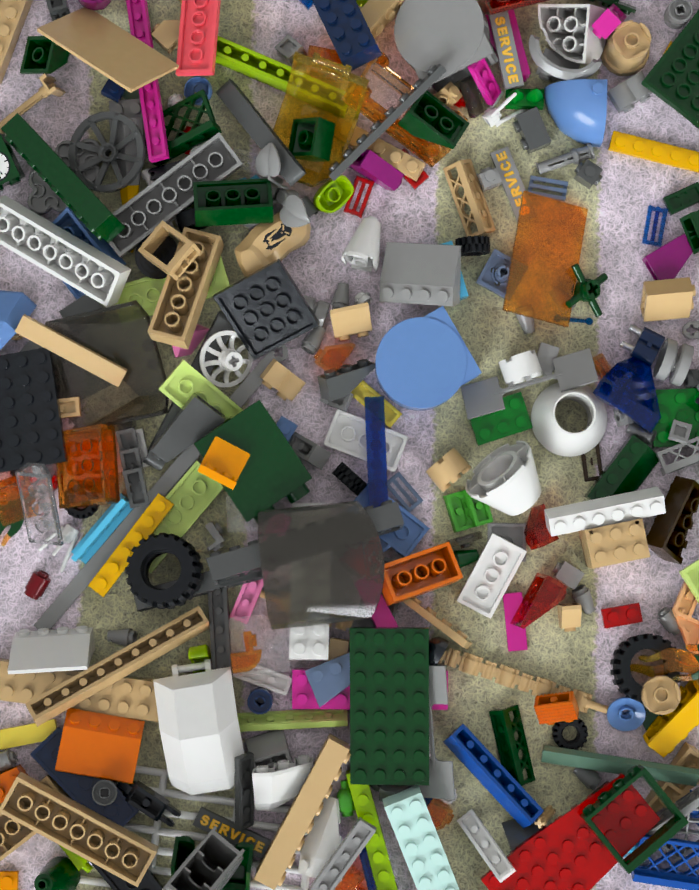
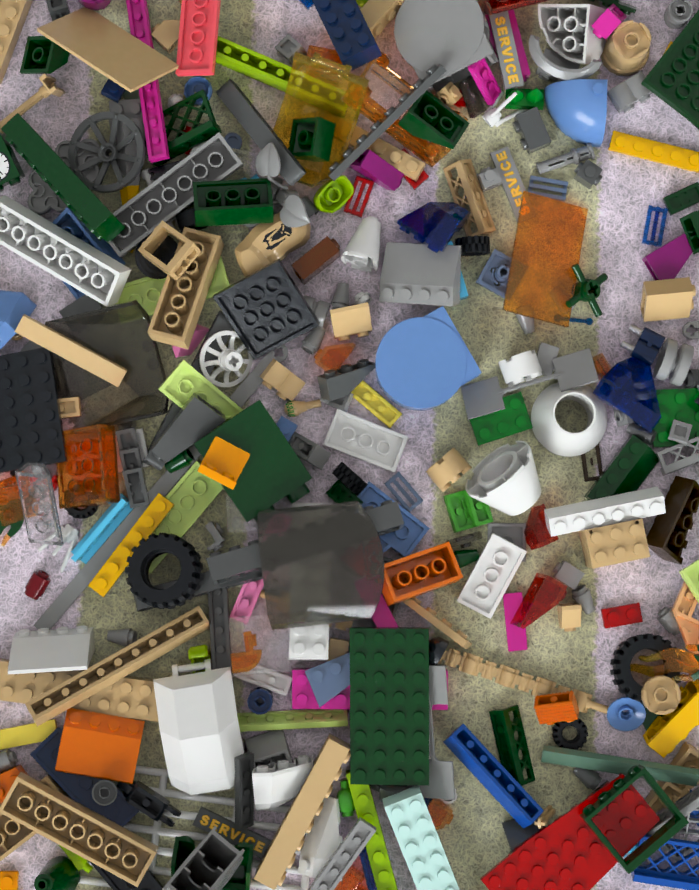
(180, 461): none -> dark green cone
(233, 140): none -> sand blue tile
(295, 408): none -> tan piece
(316, 259): none -> reddish brown brick
(341, 493): none -> dark green plate
(376, 450): clear blue plate -> none
(435, 223): none -> clear blue brick
(486, 845): white tile -> none

